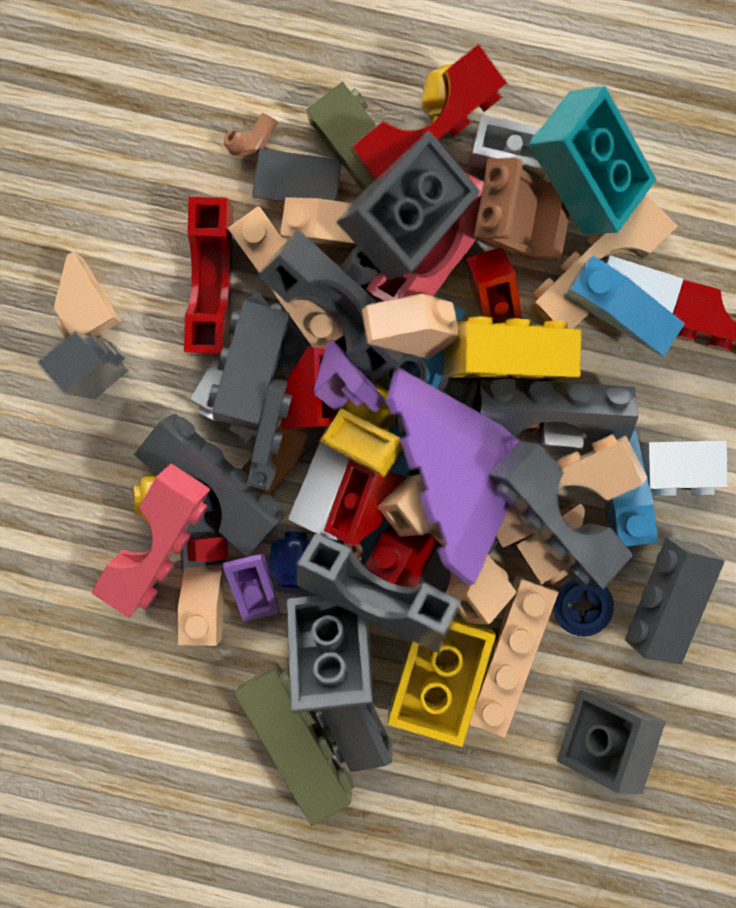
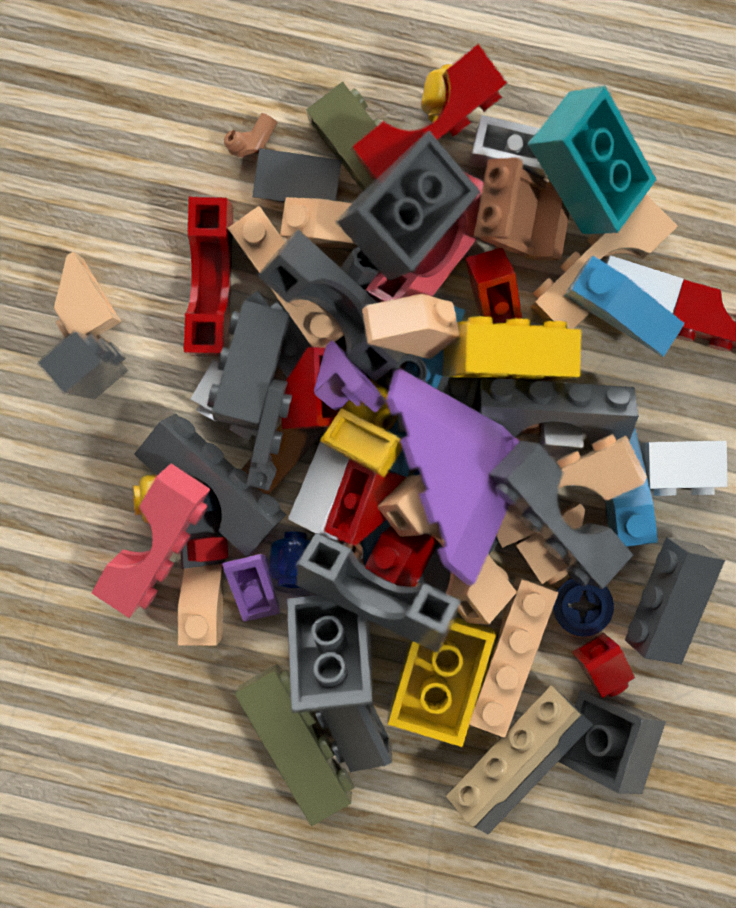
(518, 760): none -> tan piece
(604, 665): none -> red slope

